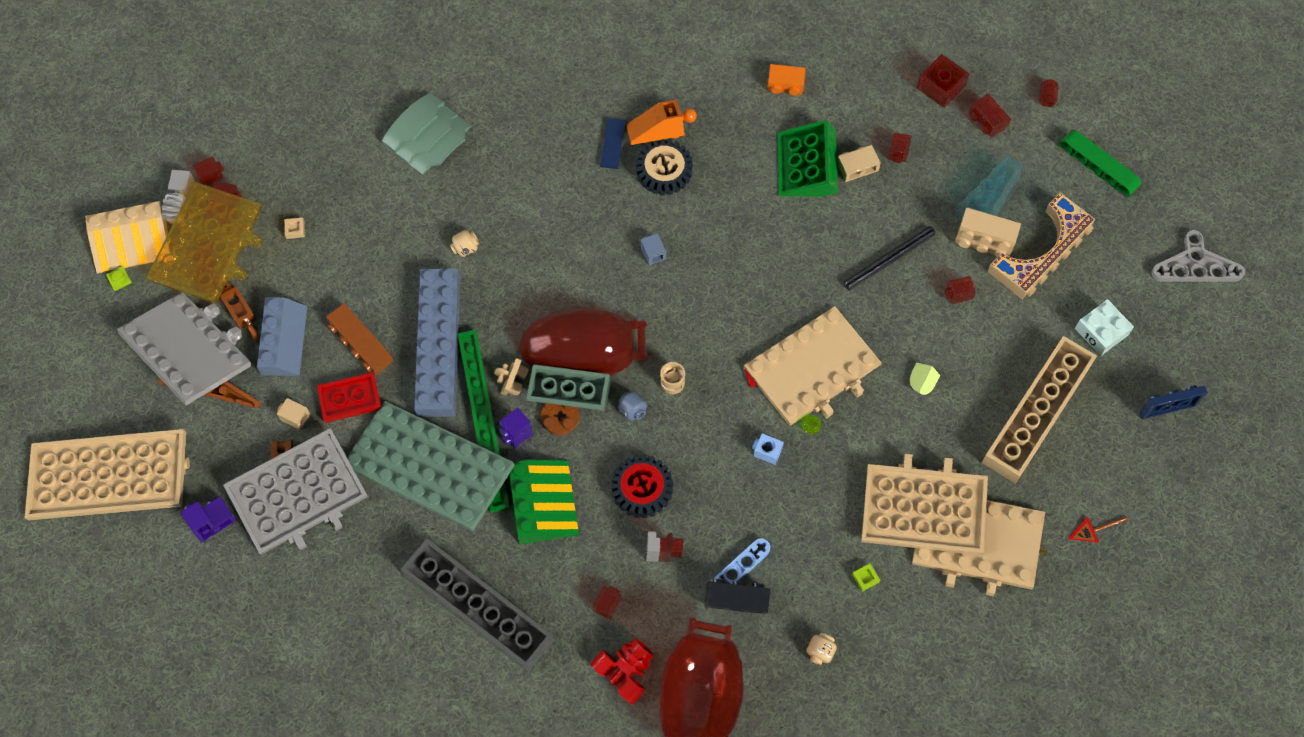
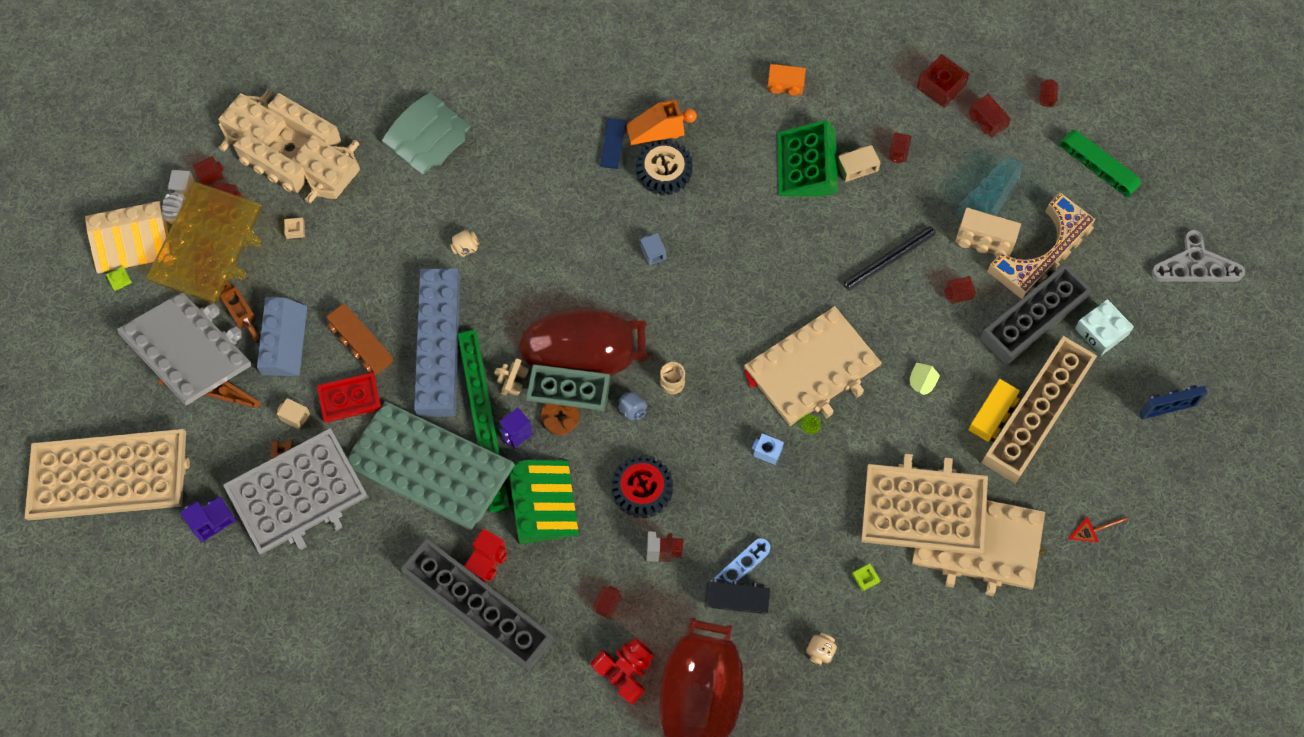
(263, 133): none -> tan piece
(487, 554): none -> red brick
(994, 411): none -> yellow brick
(1035, 314): none -> dark grey brick

